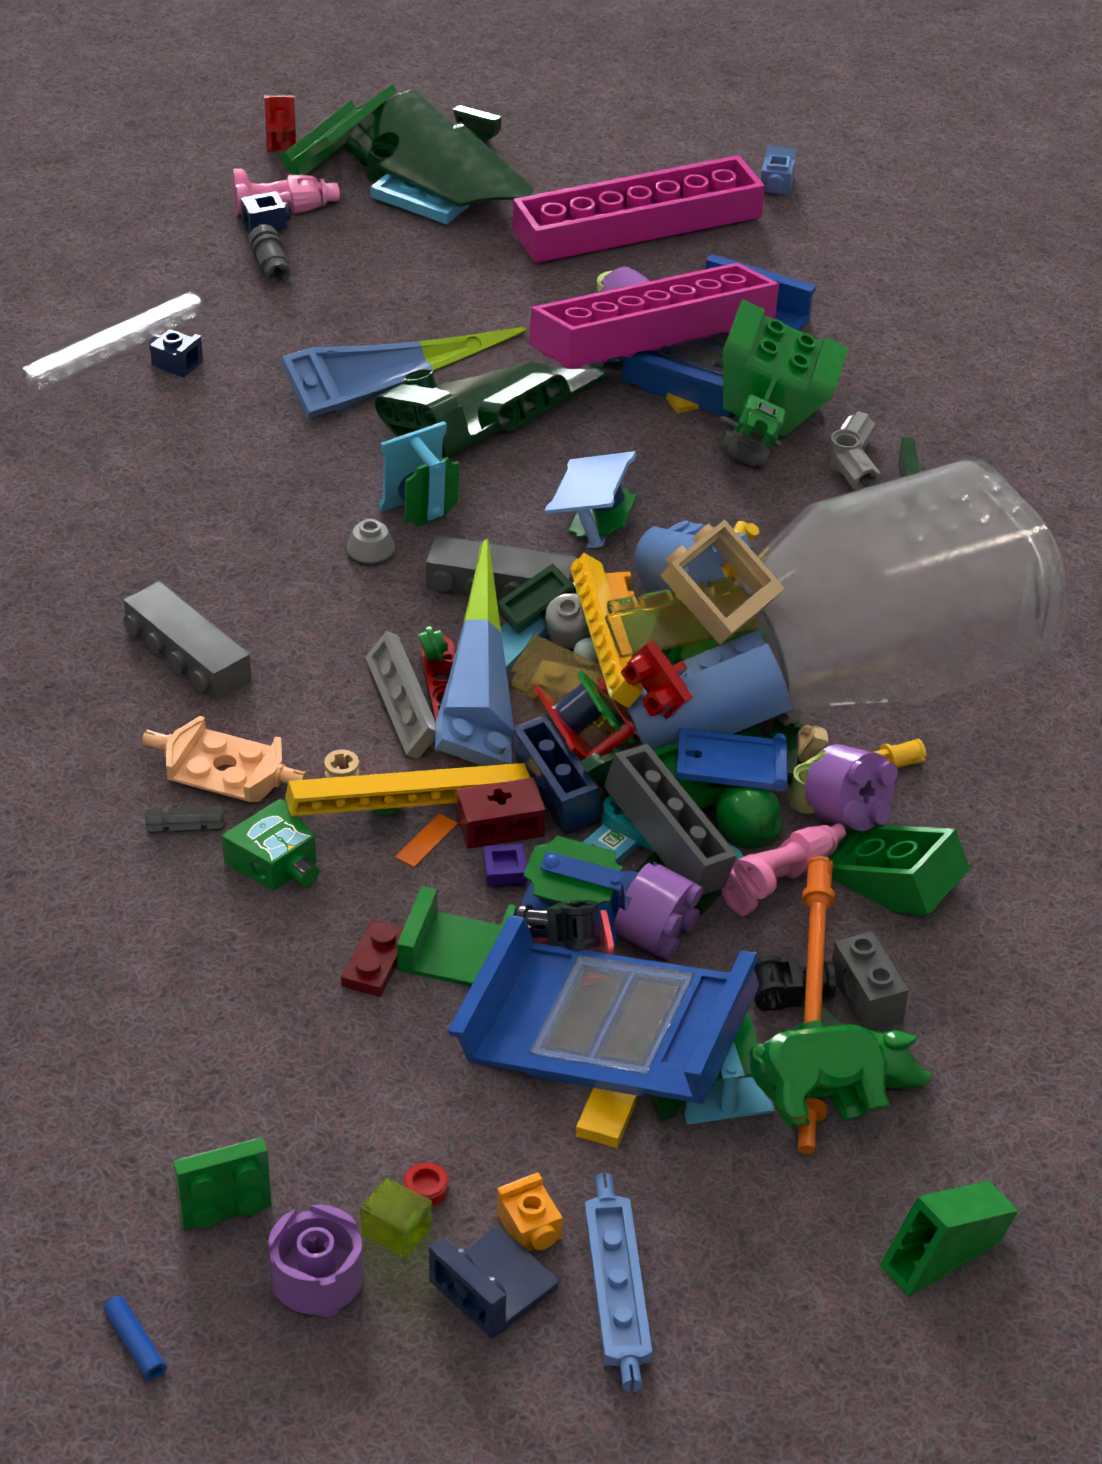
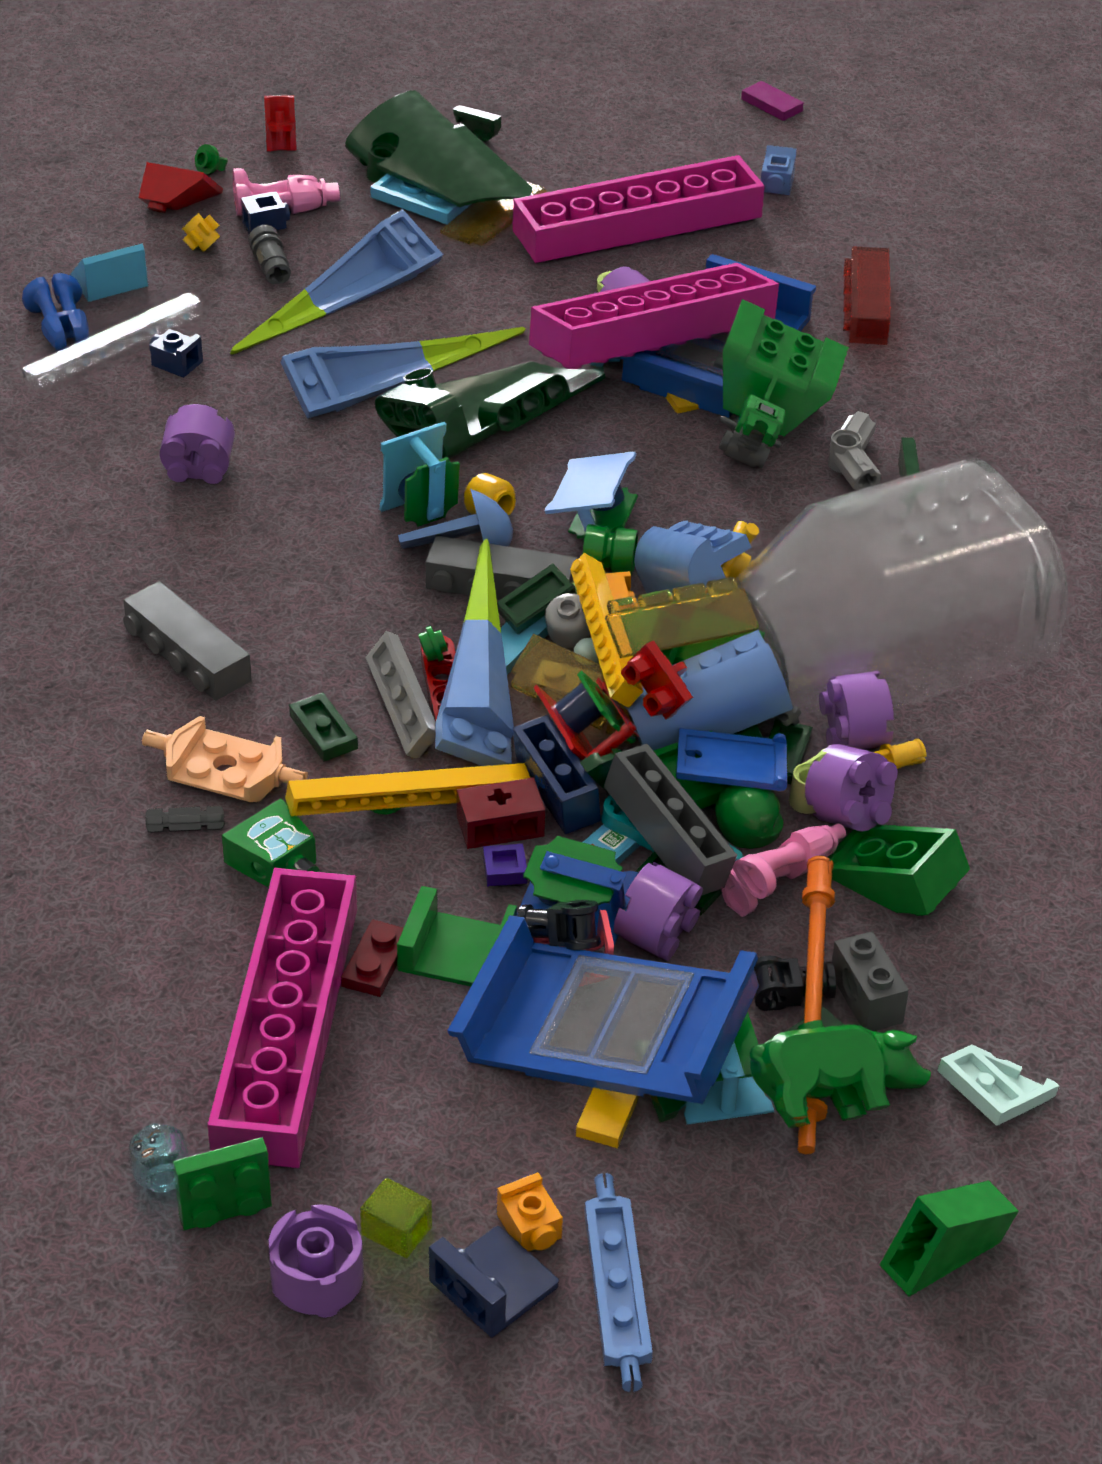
(57, 325): none -> blue piece
(112, 272): none -> medium azure slope
(134, 1338): blue piece -> none
(153, 1154): none -> clear light blue head
(175, 187): none -> red slope
(197, 444): none -> medium lavender brick
(201, 232): none -> yellow gear
(208, 160): none -> green plate
(285, 1014): none -> dark pink brick
(323, 726): none -> dark green plate
(329, 134): green fence -> none
(341, 758): tan bush -> none
(370, 542): light grey cone -> none
(382, 259): none -> medium blue plate
(426, 840): orange window -> none
(428, 1180): red tile -> none
(483, 220): none -> clear yellow windscreen
(489, 520): none -> medium blue piece
(494, 488): none -> yellow head
(612, 549): none -> green wheel
(742, 560): tan window -> none
(772, 100): none -> magenta tile
(811, 741): tan tile -> none
(857, 710): none -> medium lavender brick
(867, 295): none -> clear red brick
(994, 1084): none -> light aqua wing

